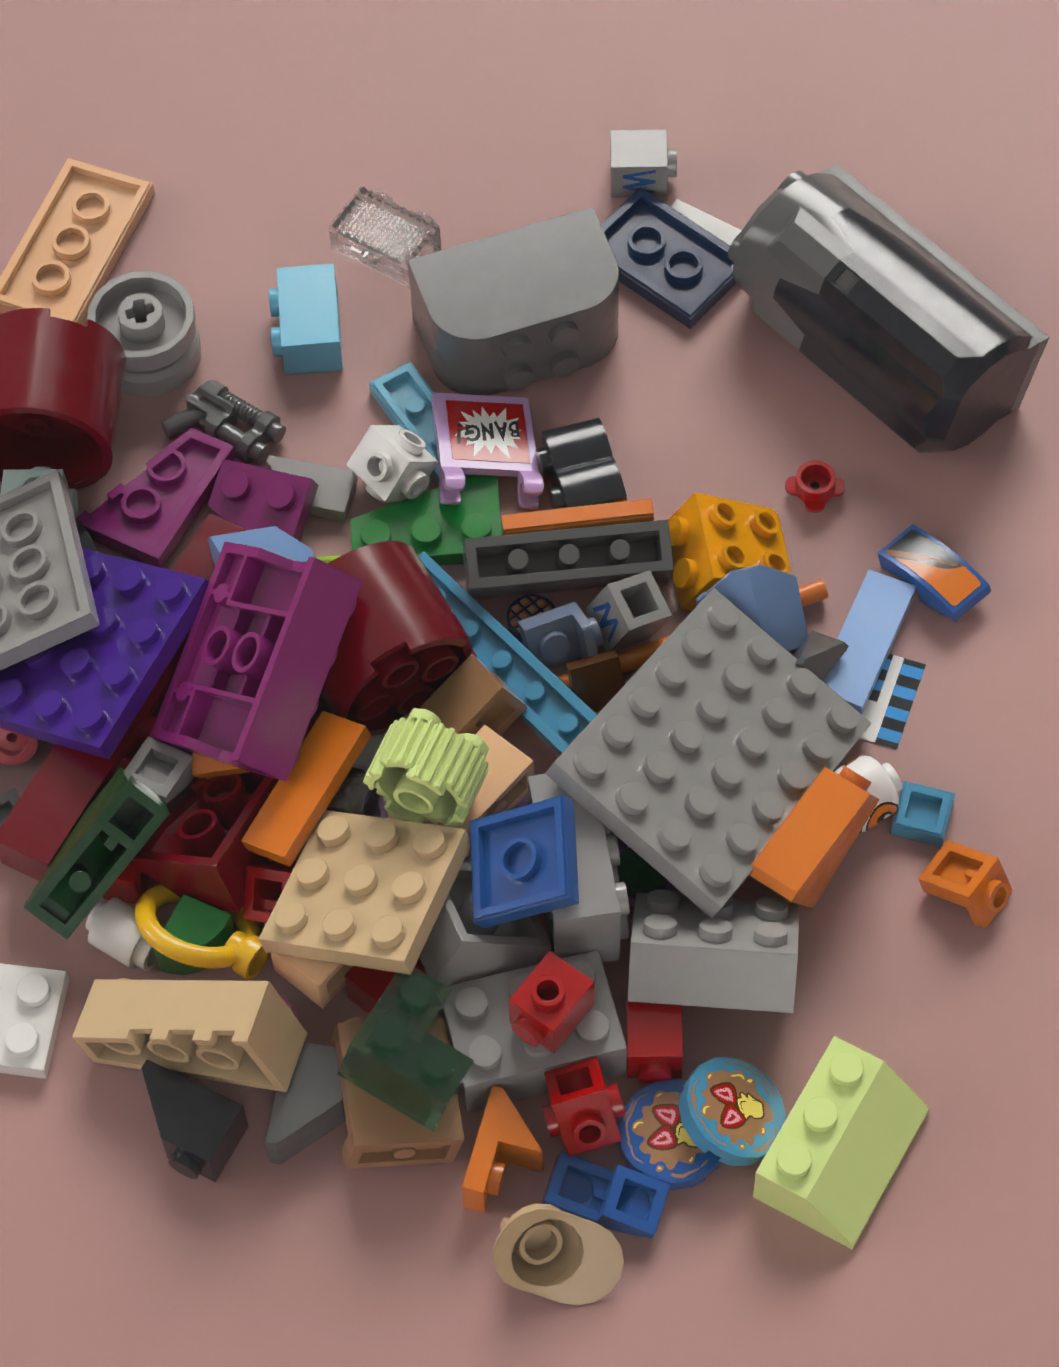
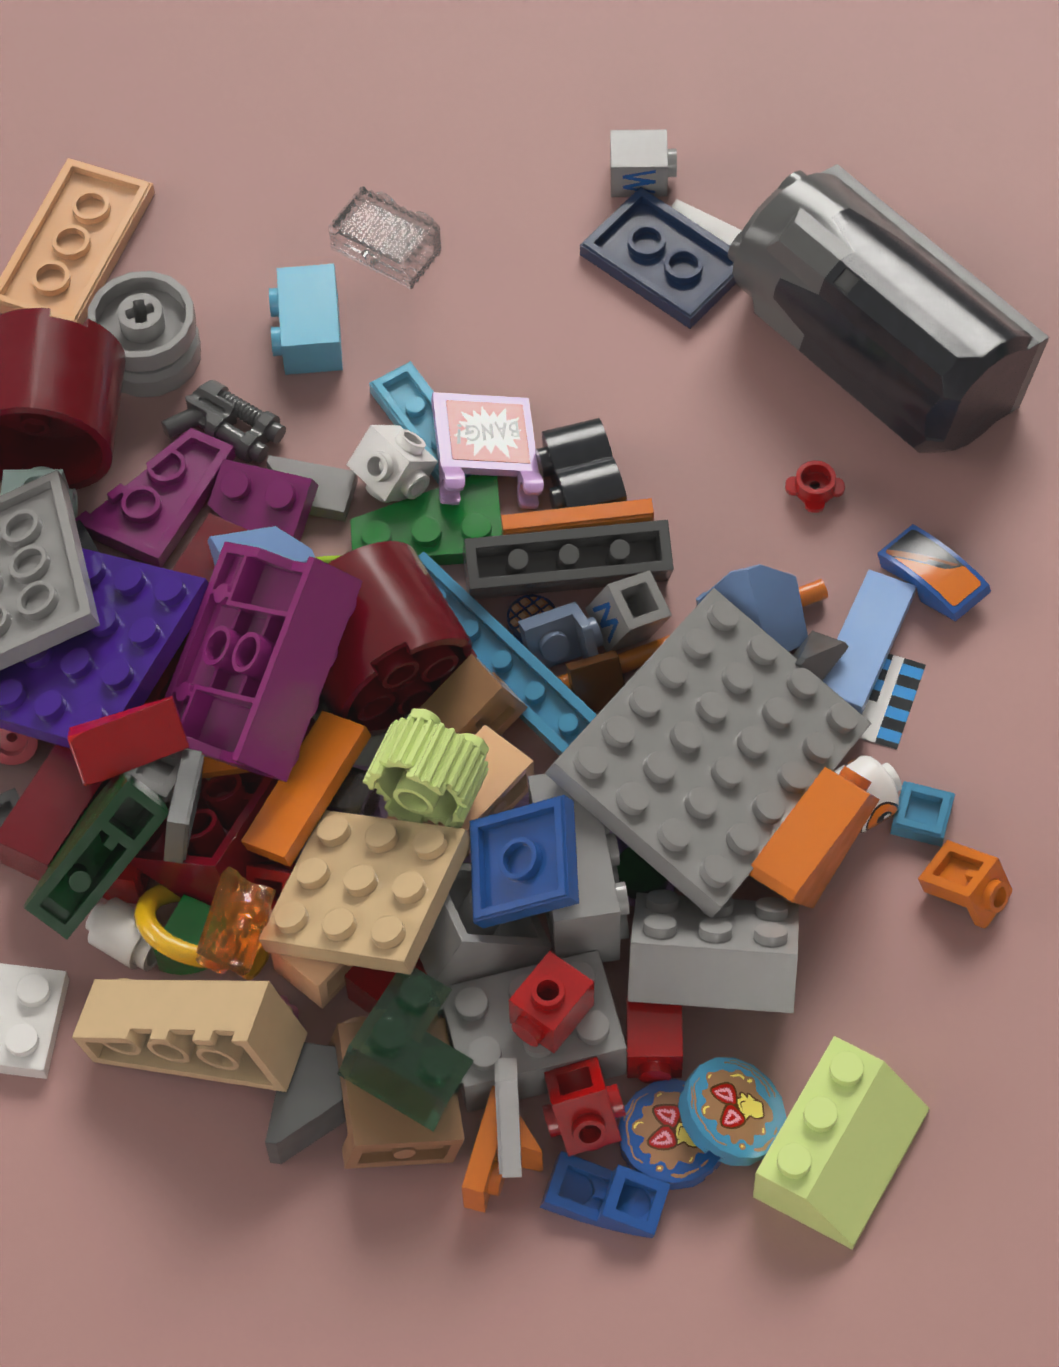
(126, 740): none -> red slope
(183, 806): none -> dark grey tile
(193, 1122): black slope -> none
(234, 924): none -> clear orange hips
(508, 1117): none -> light grey tile
(518, 304): brick -> none
(557, 1255): tan piece -> none
(718, 537): light orange bracket -> none

